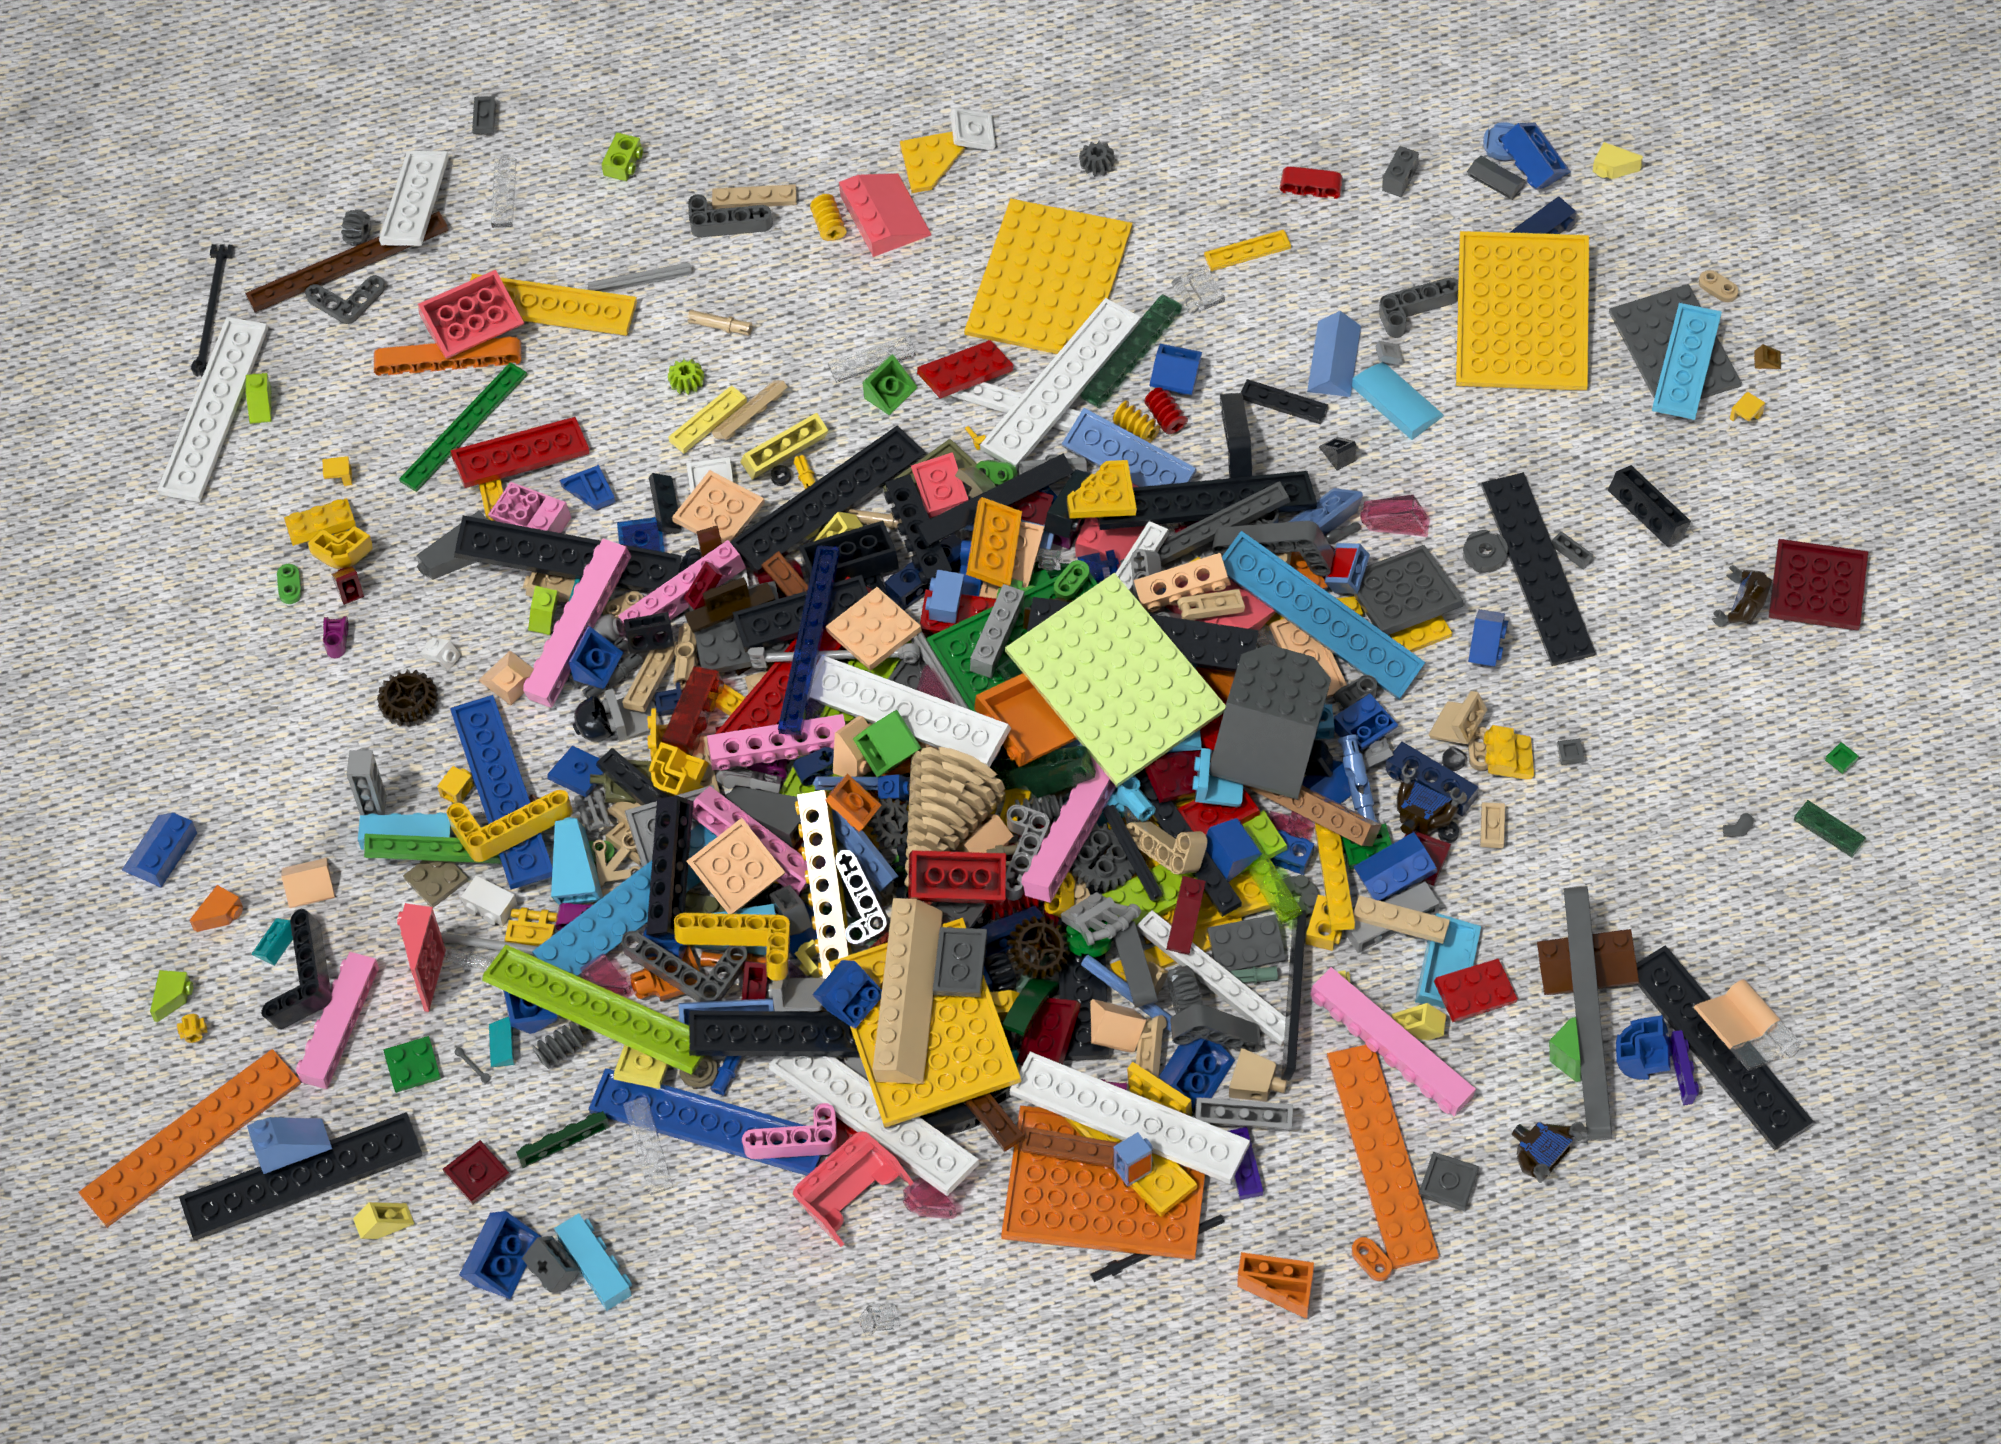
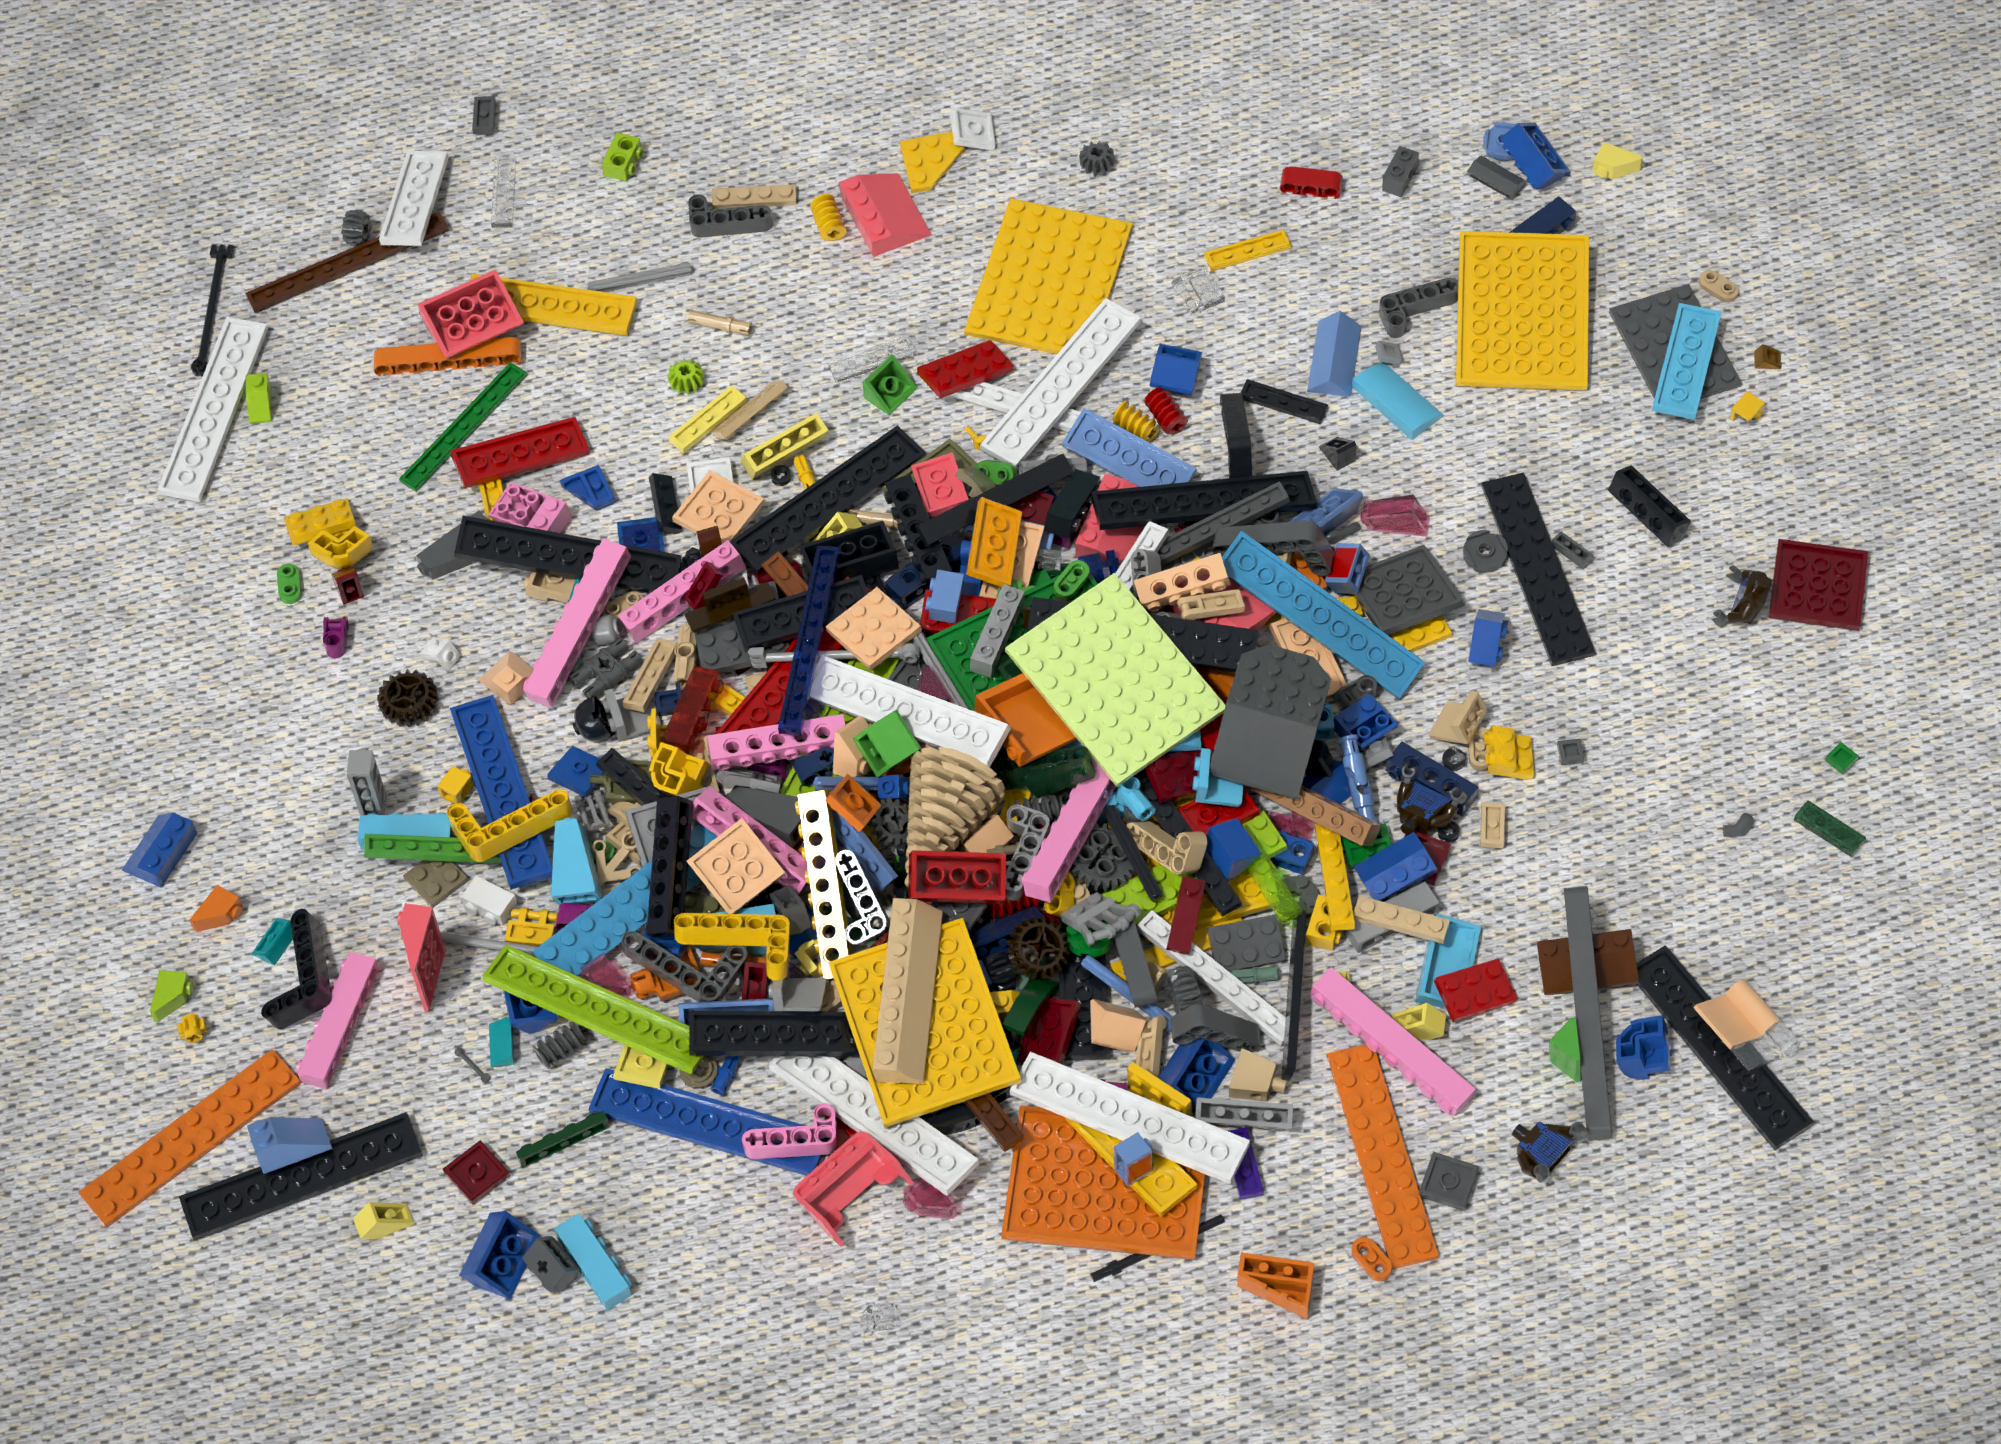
(307, 883): light nougat slope -> none
(338, 468): yellow panel -> none
(345, 306): dark grey beam -> none
(412, 1064): green plate -> none
(468, 959): clear axle -> none
(543, 610): lime slope -> none
(594, 659): blue slope -> none
(647, 628): black brick -> none
(648, 1145): clear plate -> none
(848, 993): blue slope -> none
(960, 962): dark grey plate -> none
(1068, 1147): dark orange tile -> none
(1104, 493): yellow plate -> none
(1136, 345): clear green beam -> none
(1683, 1068): dark purple plate -> none

